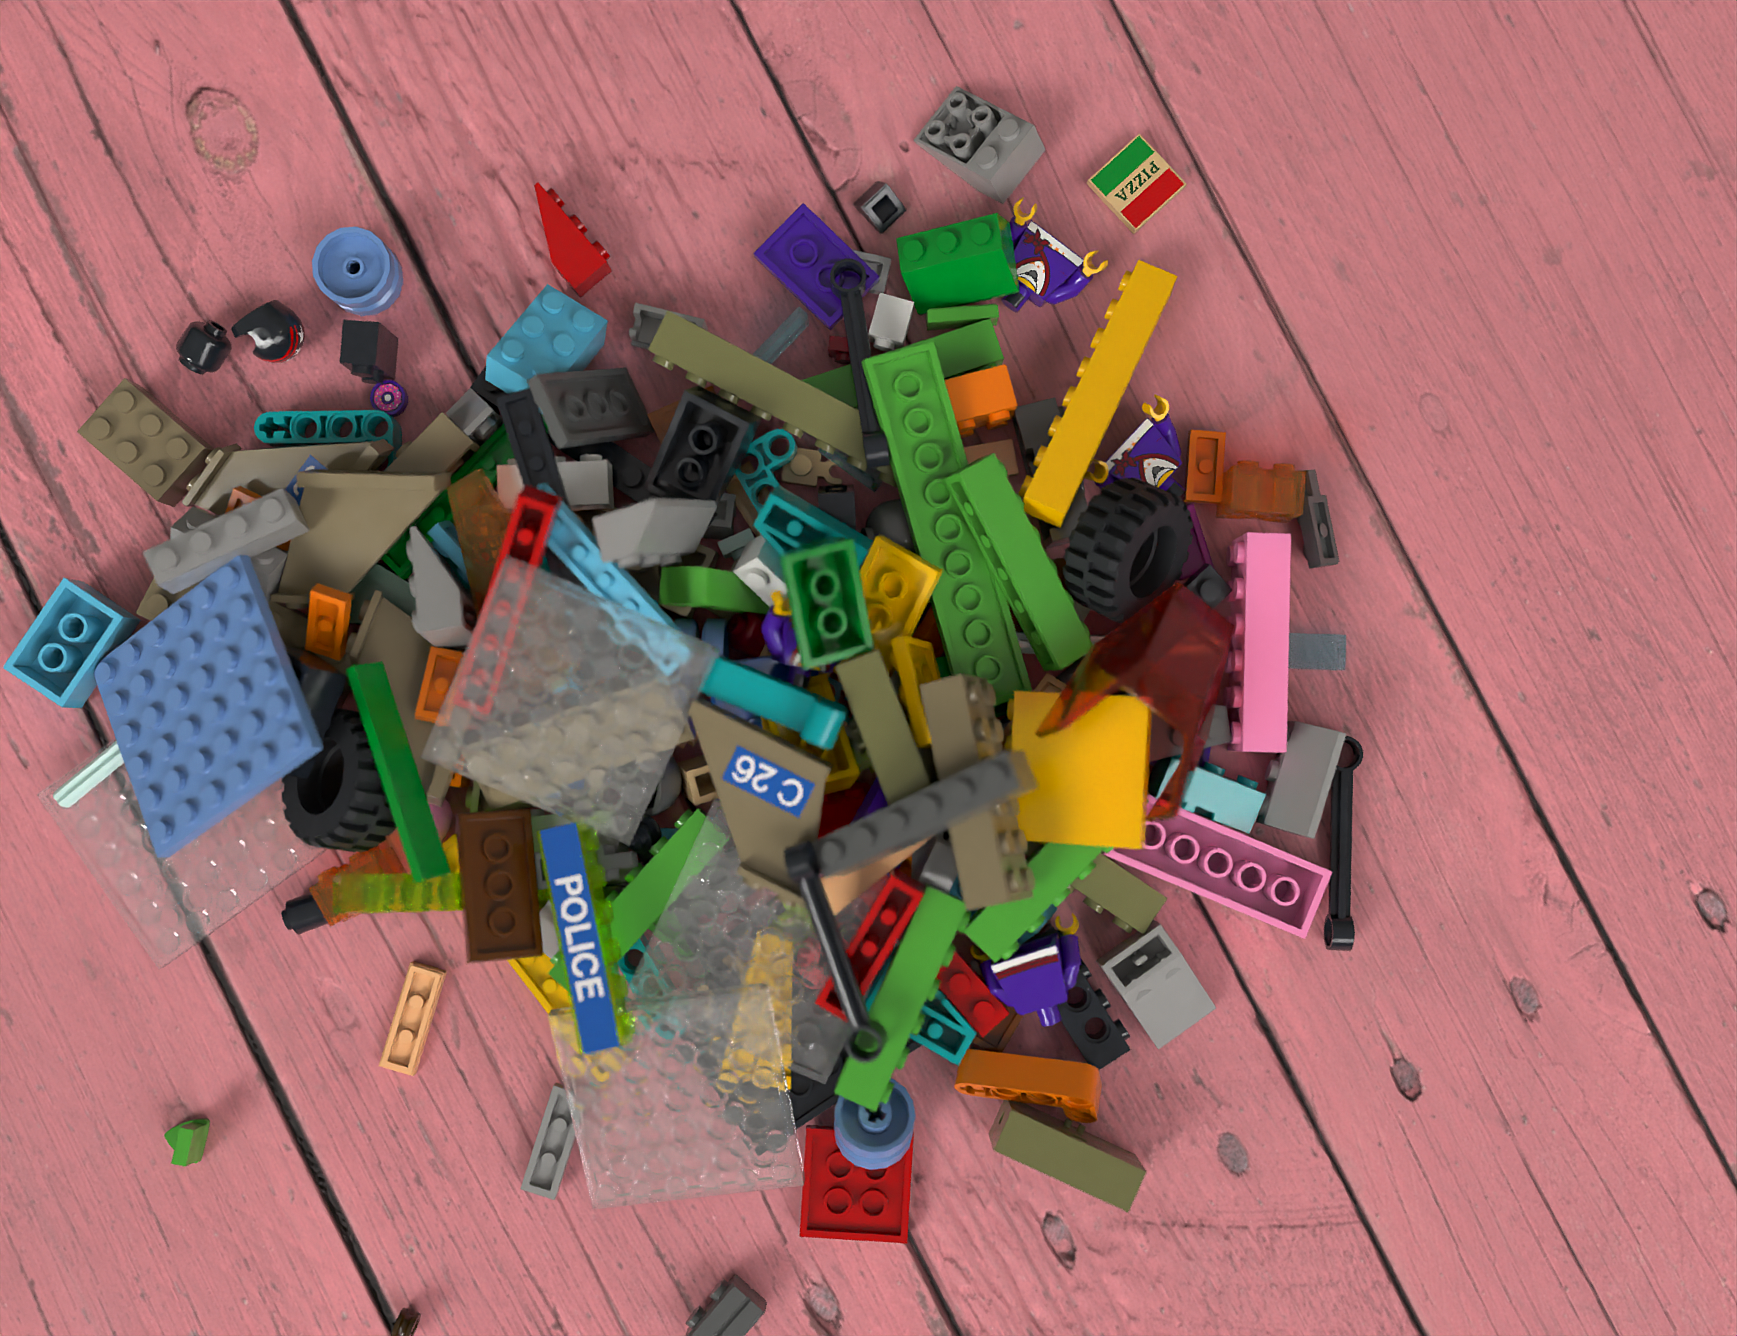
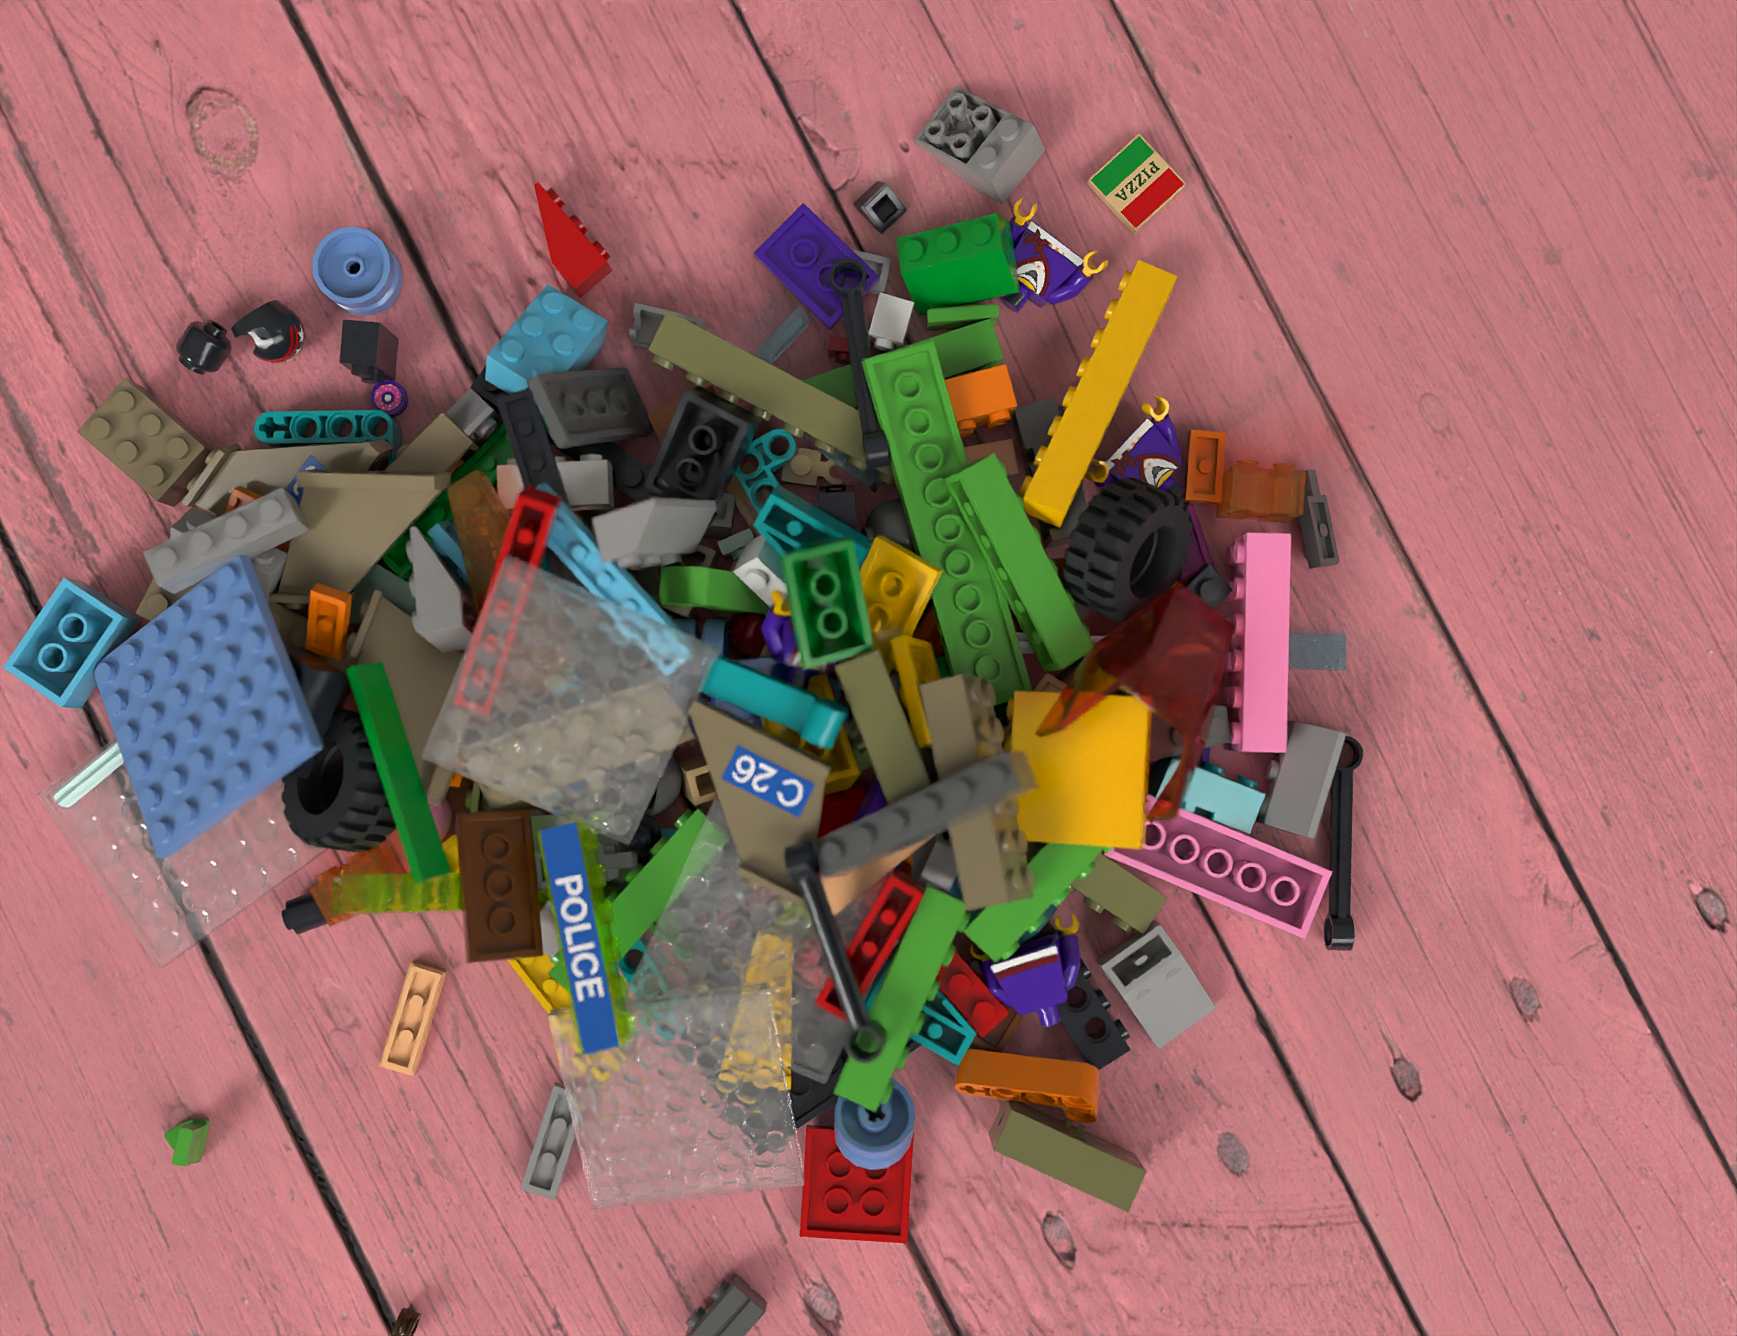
(437, 680): orange plate -> none

